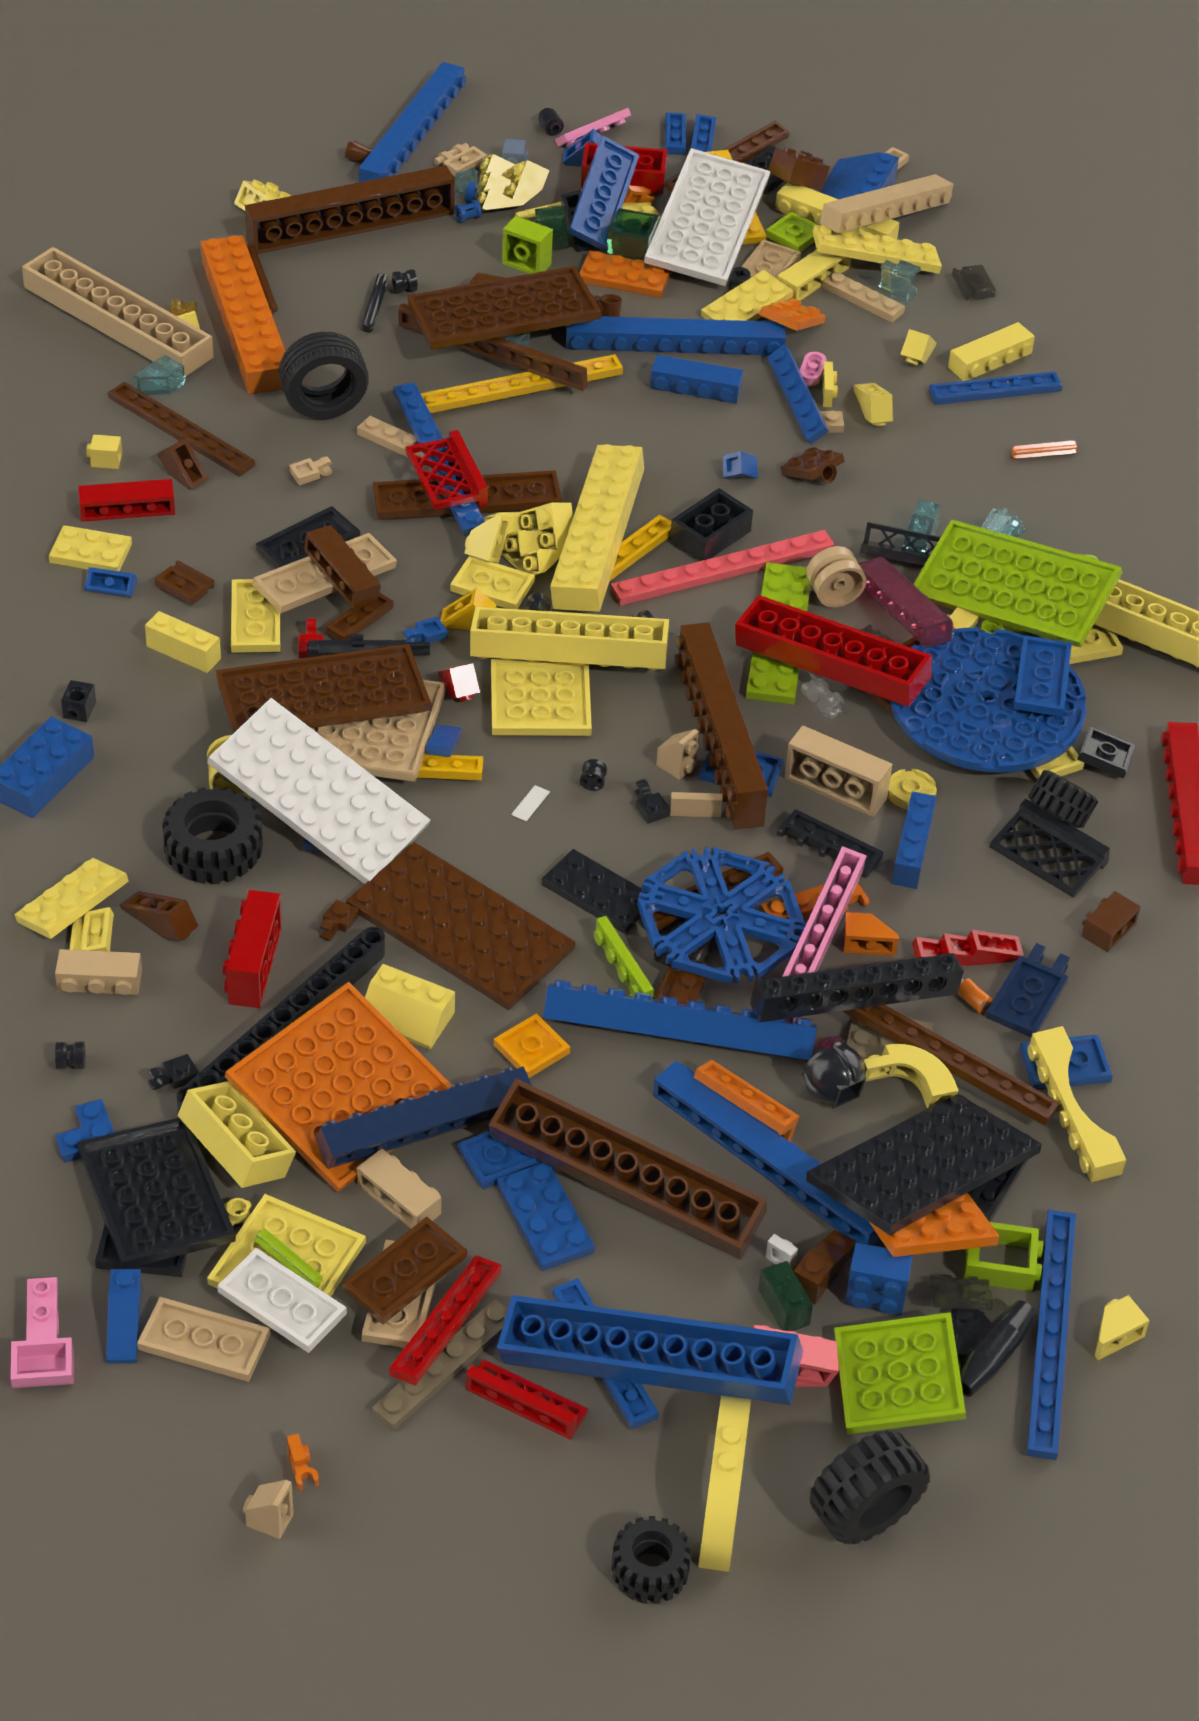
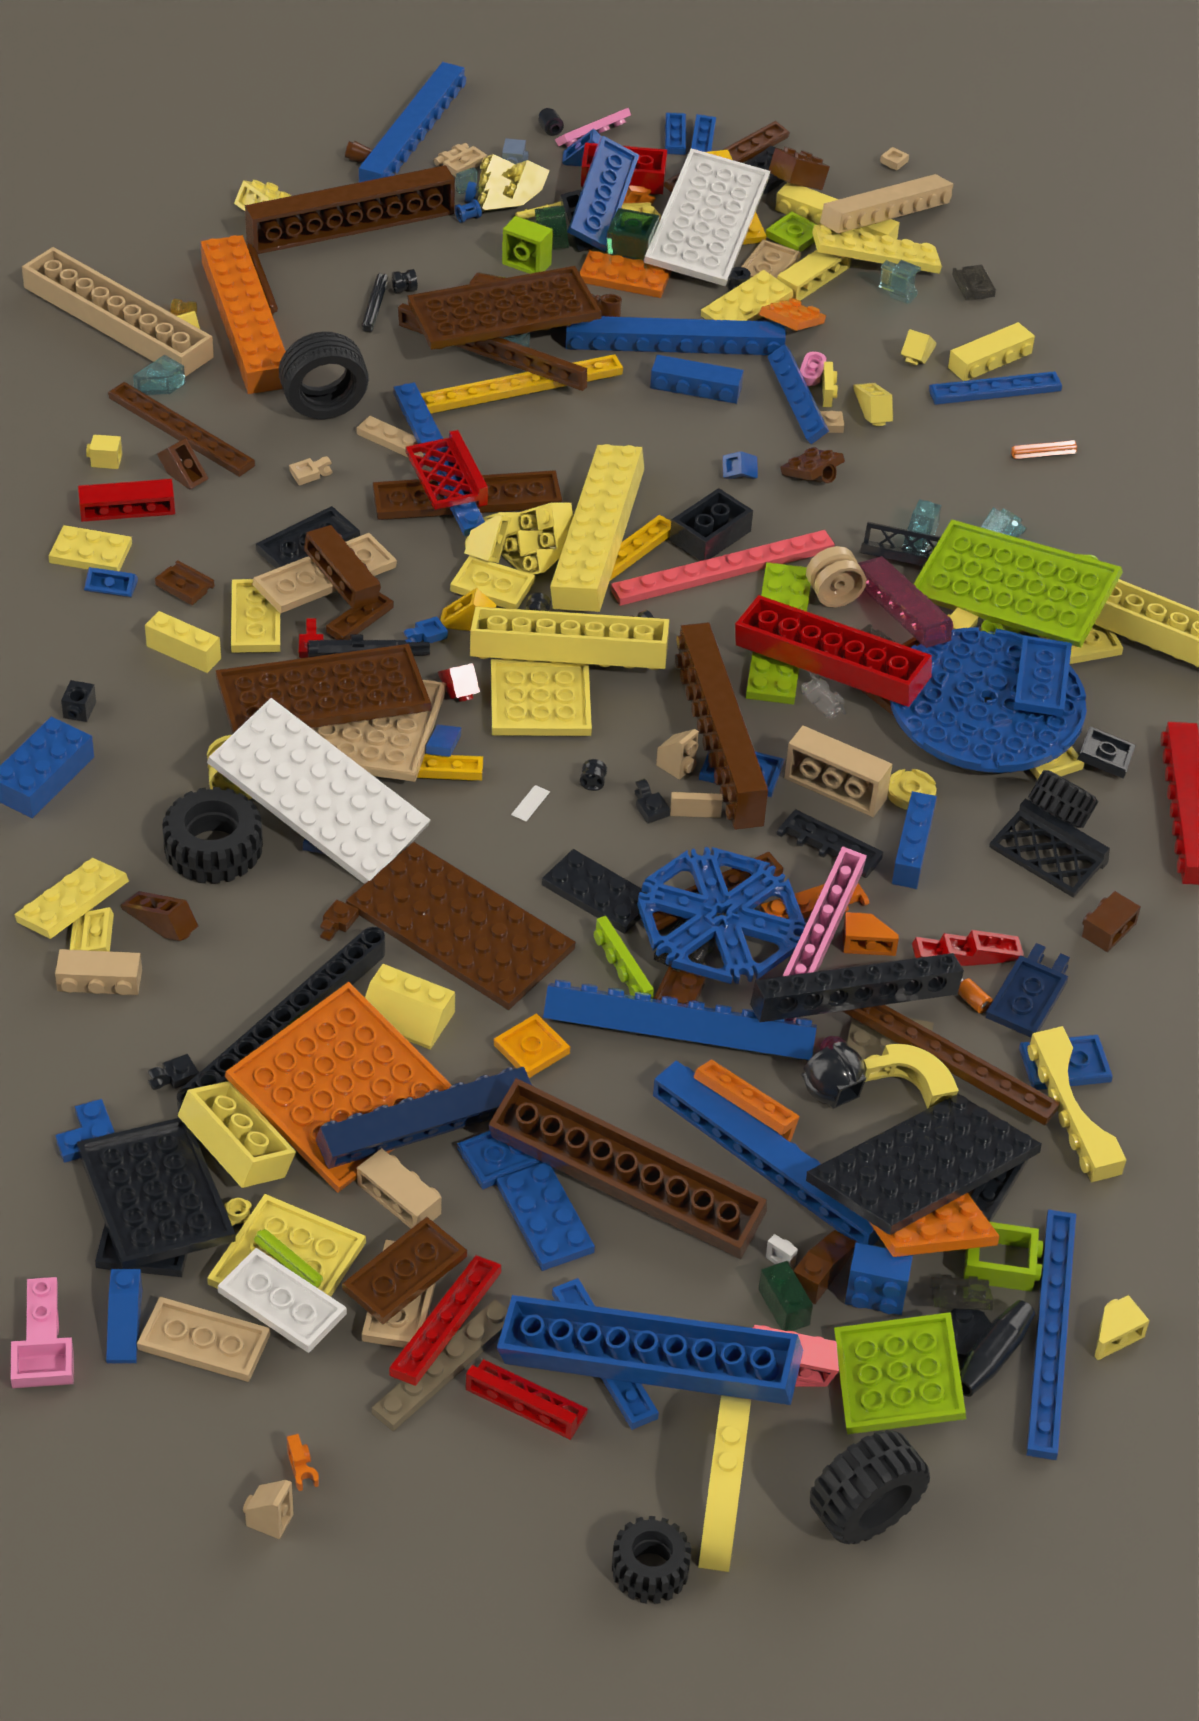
(70, 1055): black wheel -> none
(253, 948): red brick -> none
(861, 175): blue slope -> none
(863, 297): tan plate -> none

